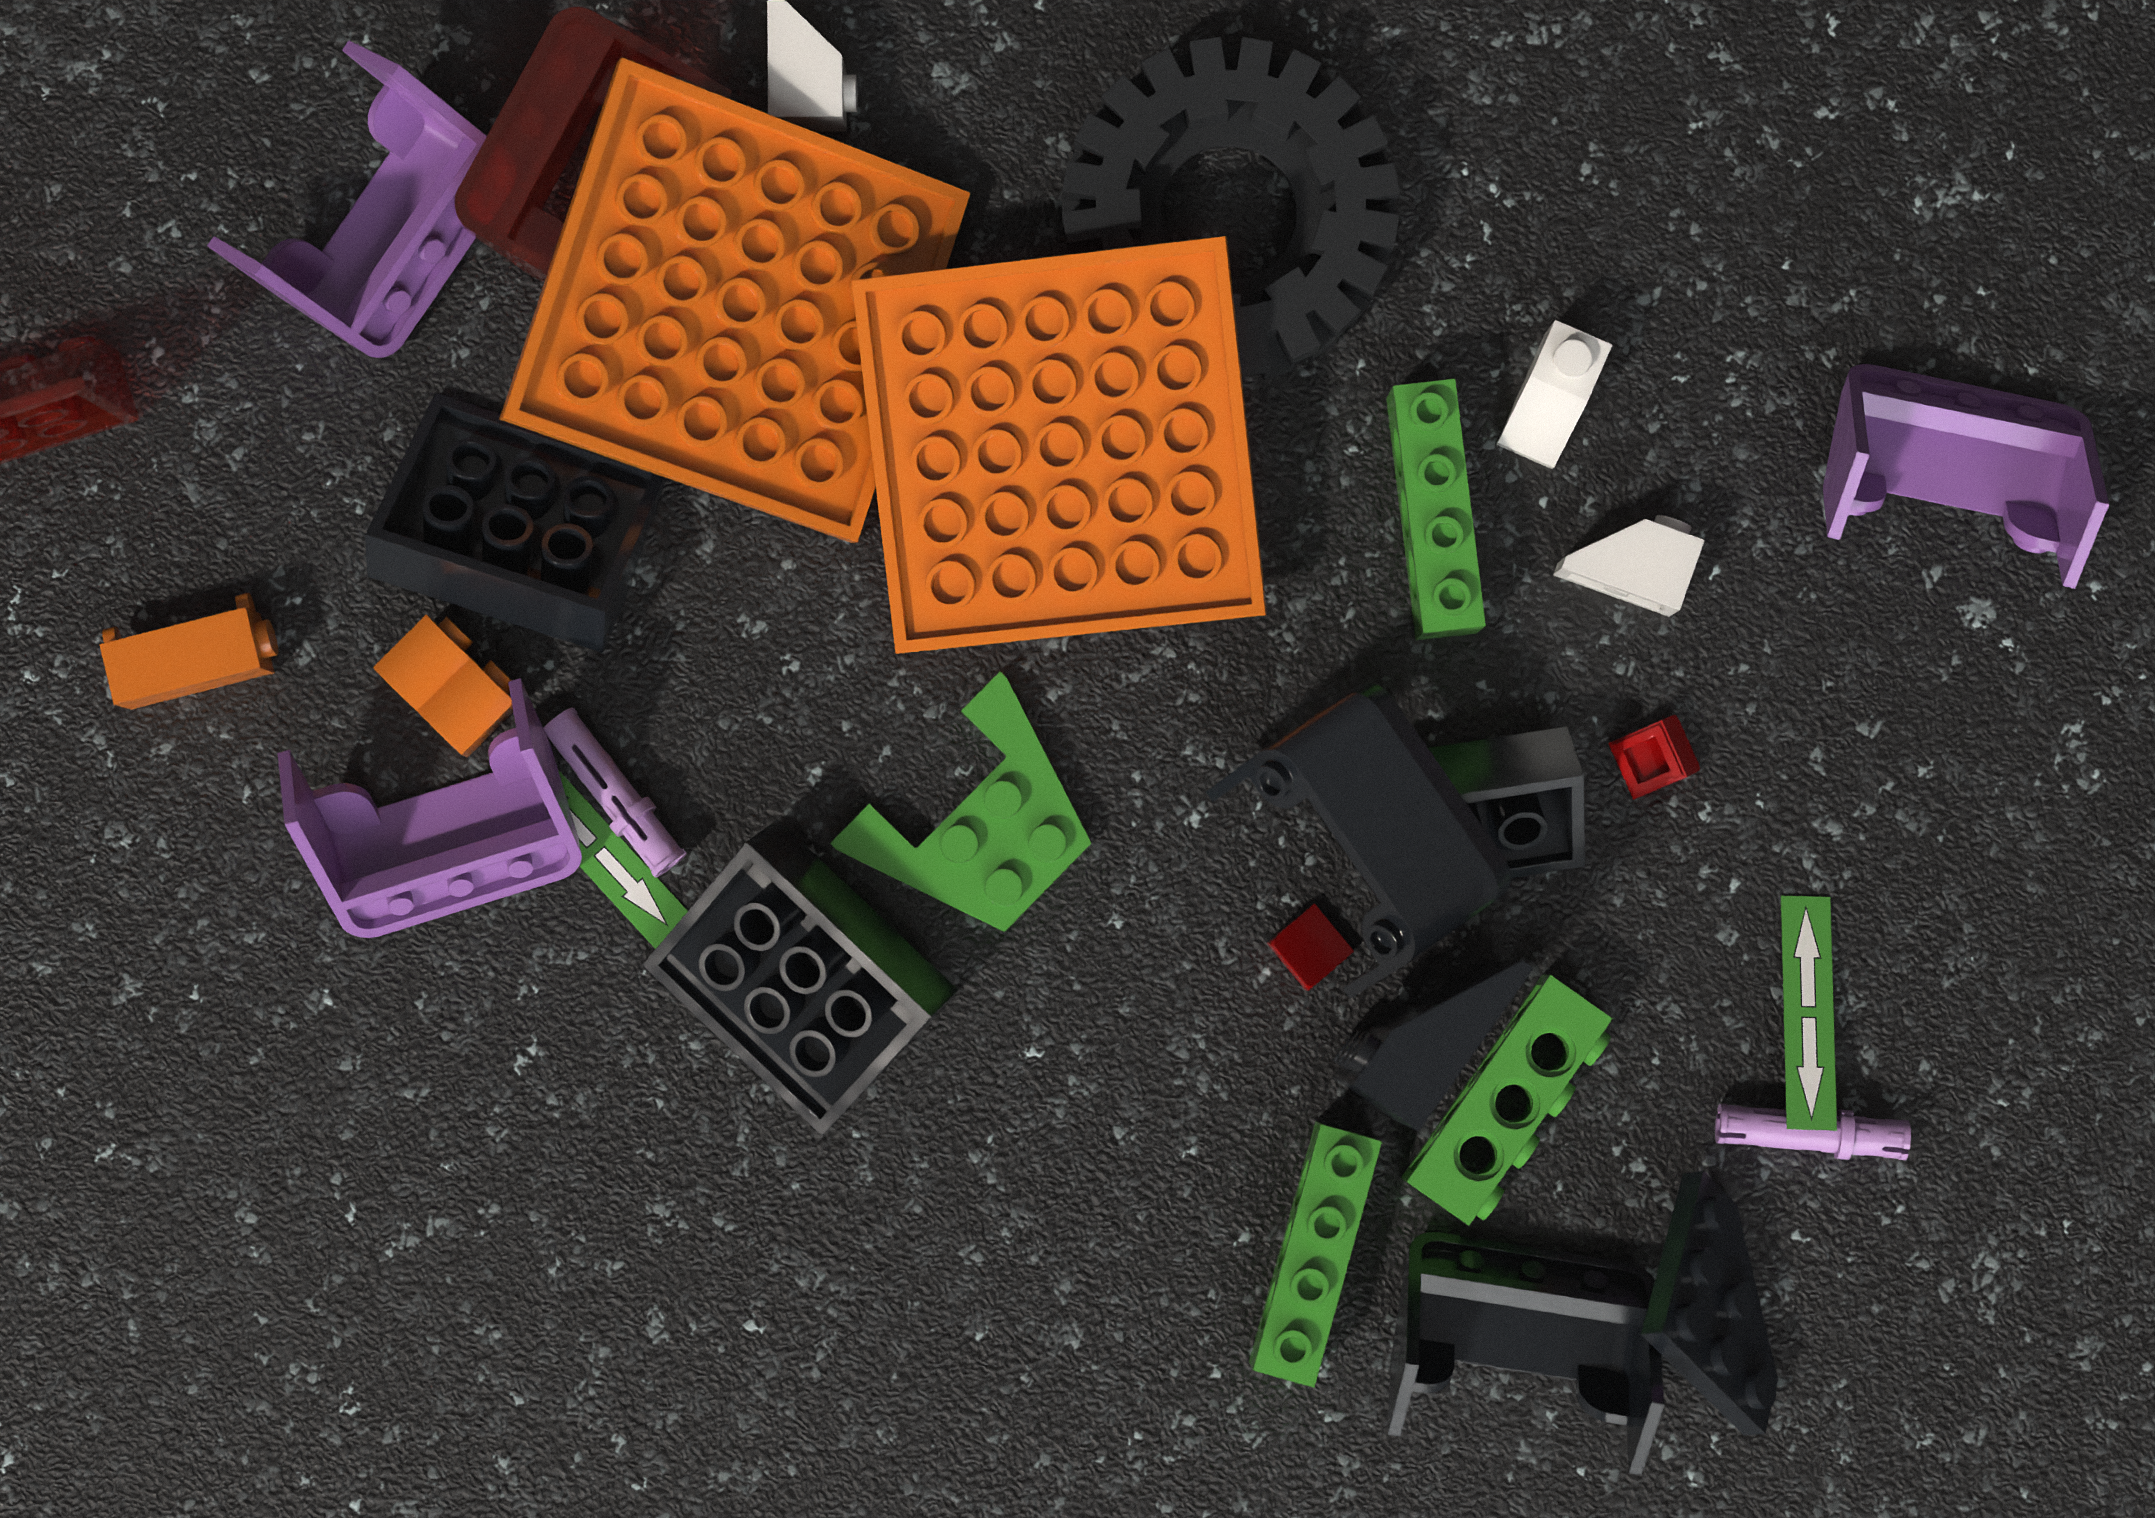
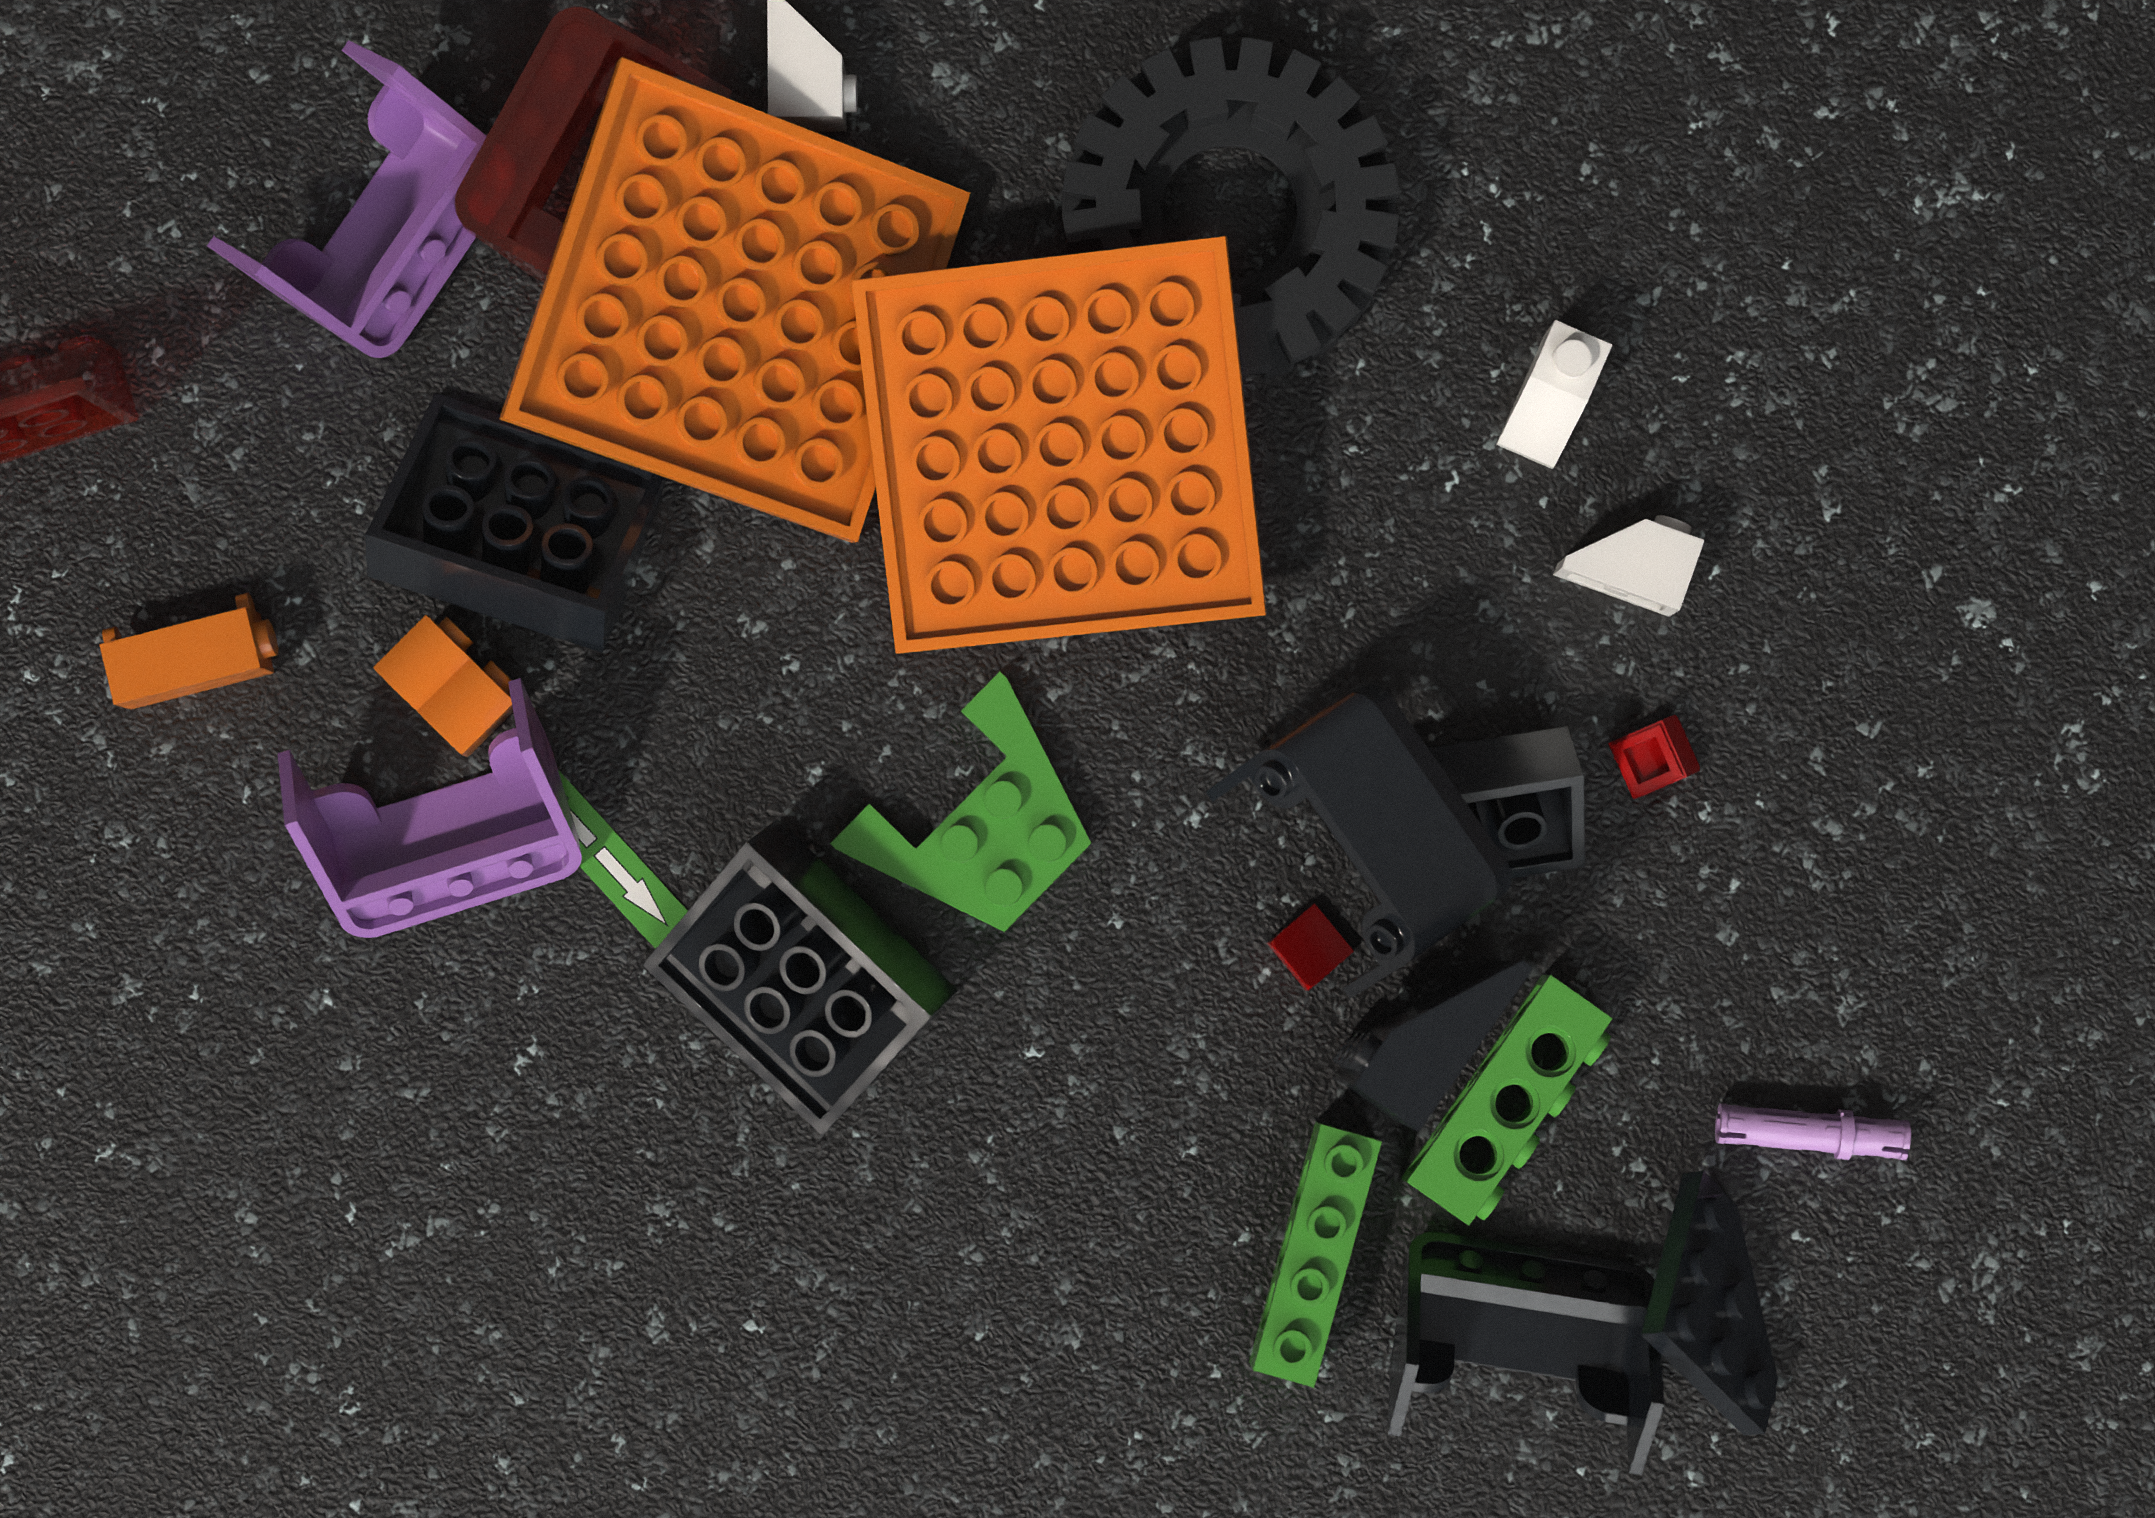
(615, 794): lavender pin -> none
(1435, 509): bright green brick -> none
(1808, 1013): bright green sticker -> none
(1970, 452): medium lavender windscreen -> none

